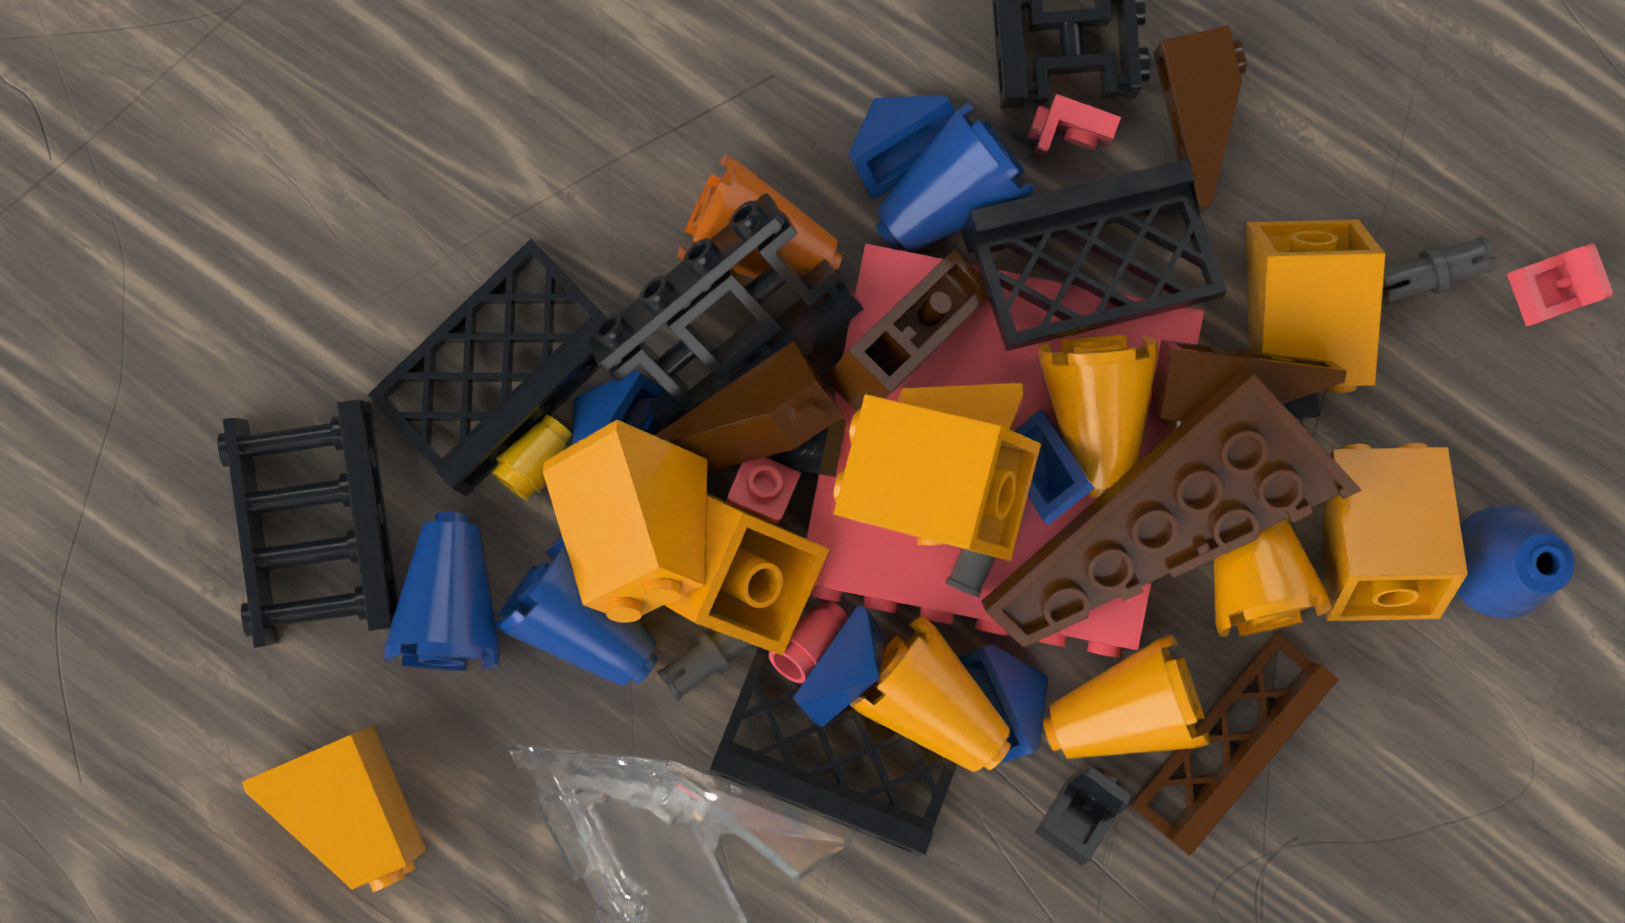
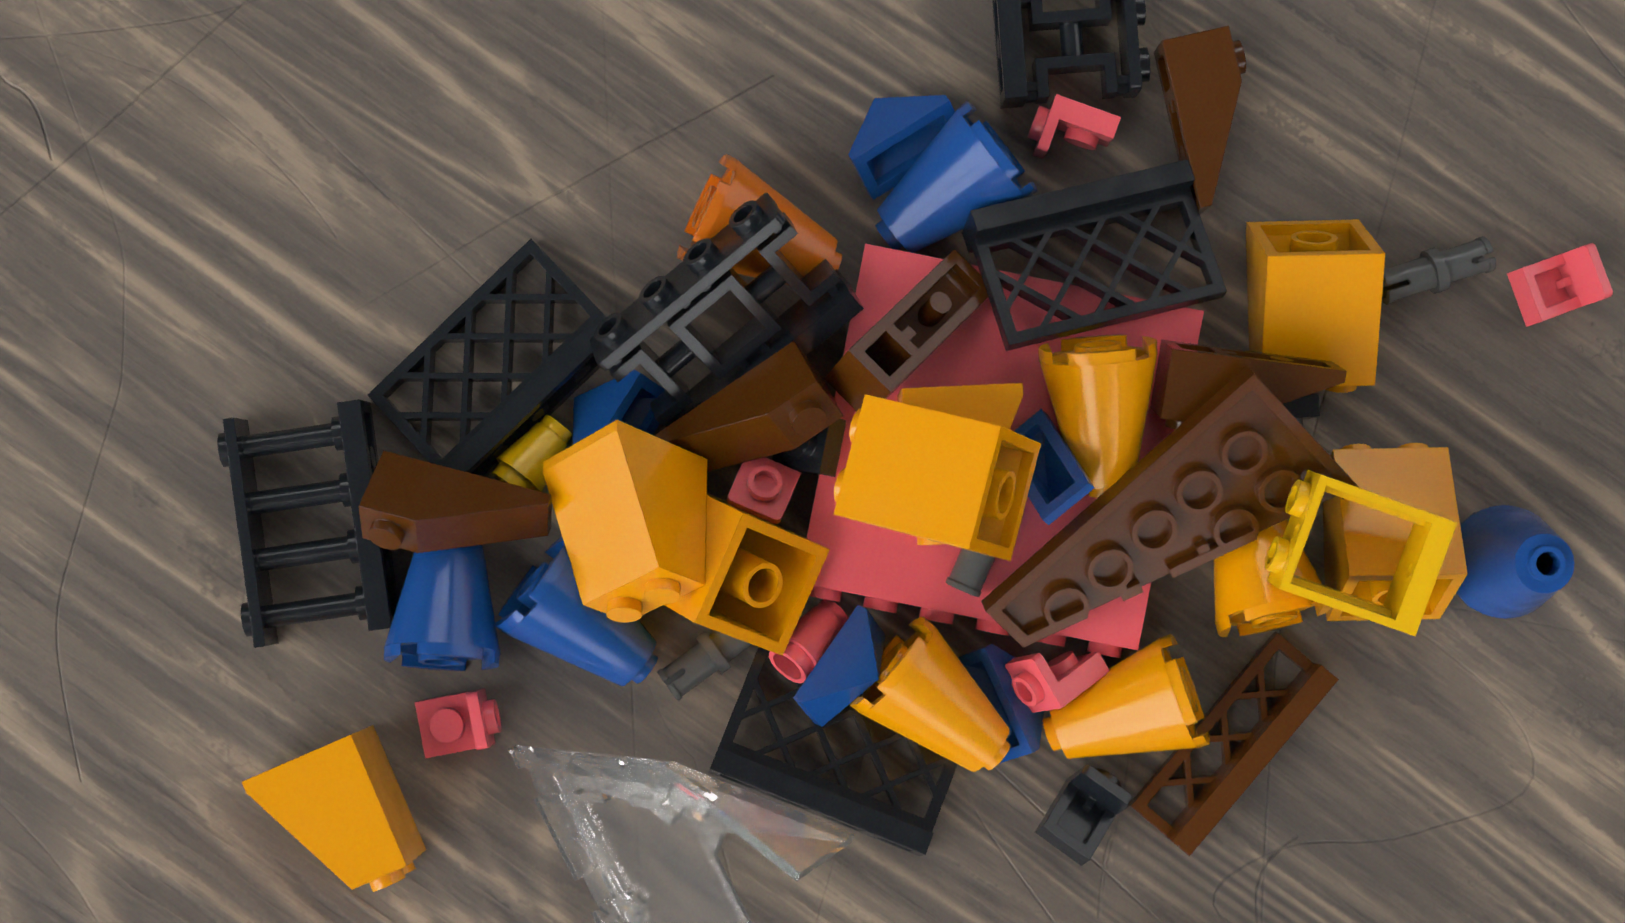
(443, 508): none -> reddish brown slope
(457, 722): none -> coral bracket
(1054, 683): none -> coral bracket
(1413, 577): none -> yellow window

